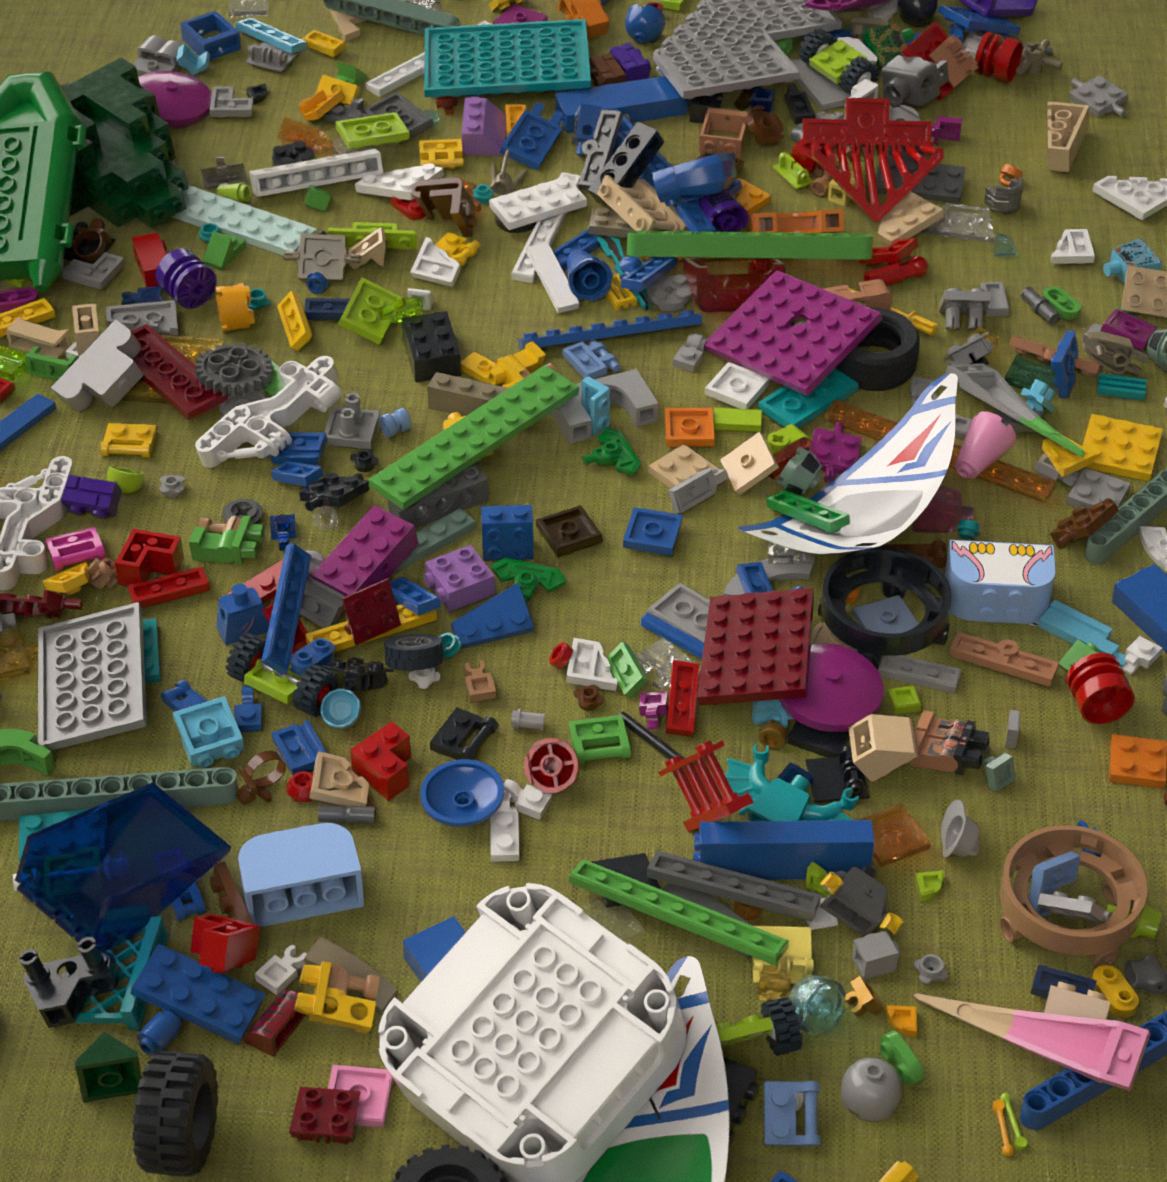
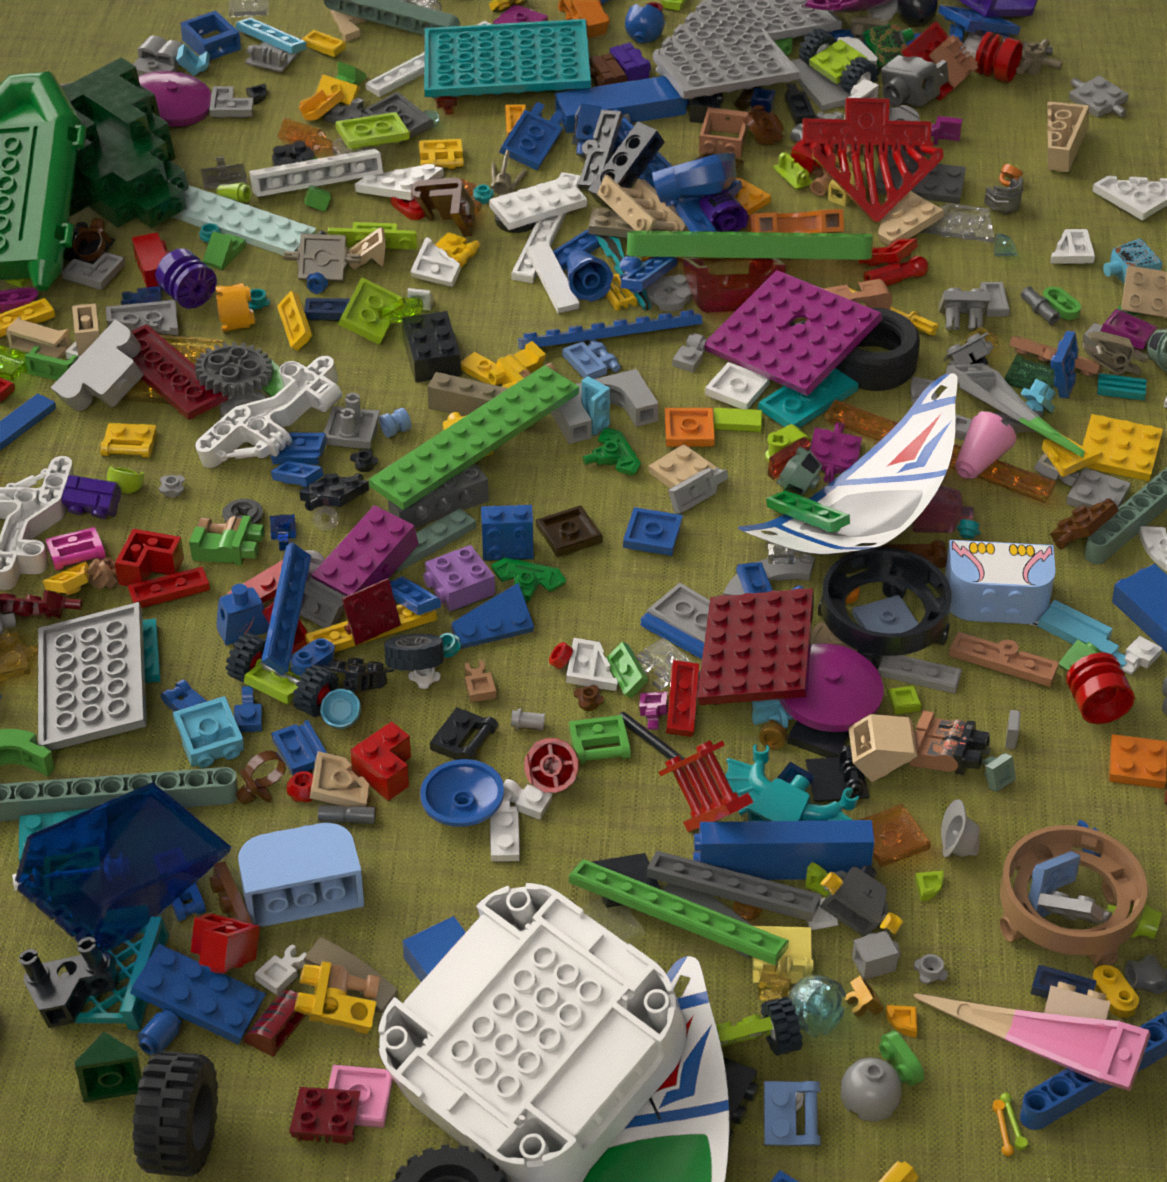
(482, 128): medium lavender slope -> none
(749, 463): tan plate -> none

